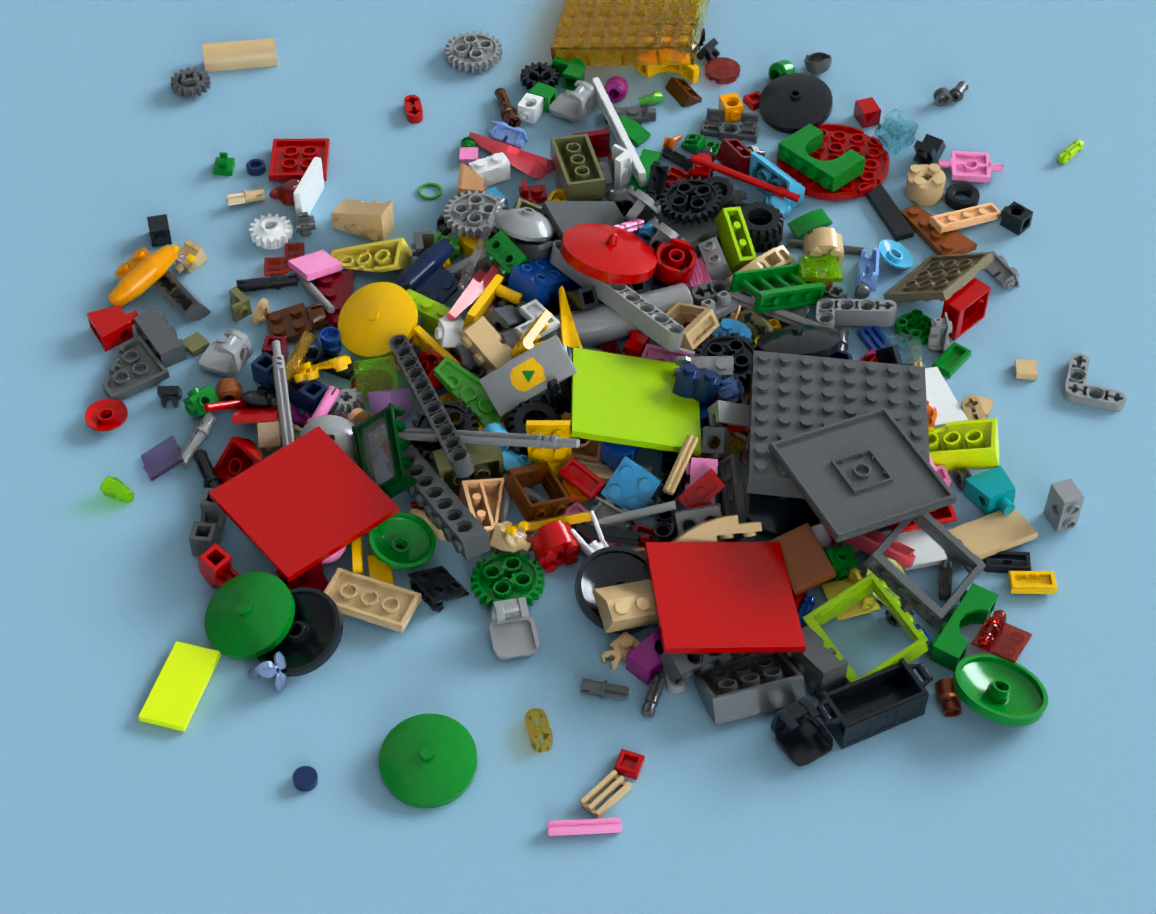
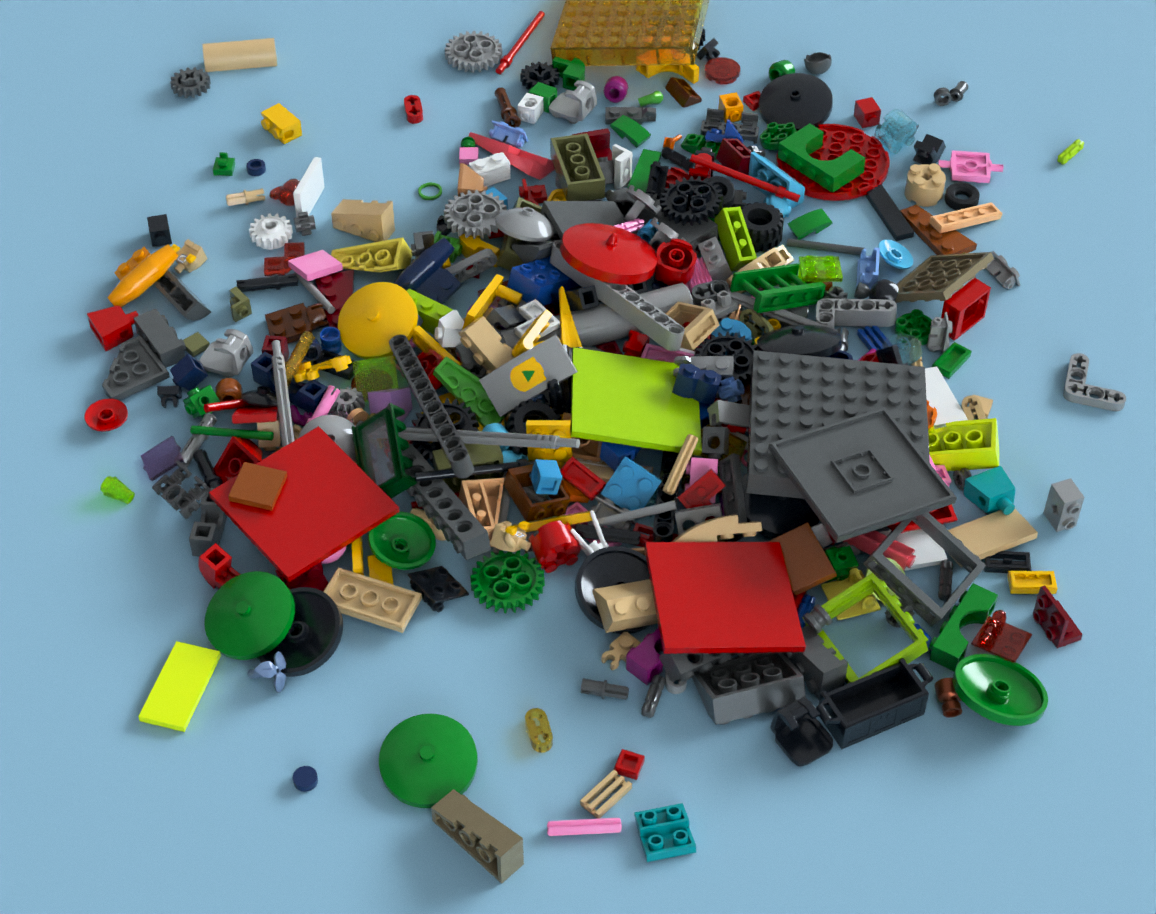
(184, 501): none -> dark grey piece
(188, 372): none -> dark blue brick
(227, 432): none -> green bar
(258, 486): none -> dark orange tile
(259, 312): tan tile -> none
(281, 123): none -> yellow brick
(293, 156): red plate -> none
(468, 271): clear bar -> none
(473, 290): wedge -> none
(478, 470): none -> black bar
(480, 835): none -> dark tan wedge
(504, 252): green brick -> none
(506, 61): none -> red bar
(512, 629): light grey piece -> none
(546, 477): none -> dark azure brick
(618, 130): white tile -> none
(665, 832): none -> teal slope
(730, 133): none -> blue slope
(776, 133): none -> green tile
(817, 619): none -> dark grey wheel
(824, 242): tan brick -> none
(884, 290): none -> black hair
(1016, 218): black brick -> none
(1025, 369): tan tile -> none
(1055, 620): none -> dark red bracket

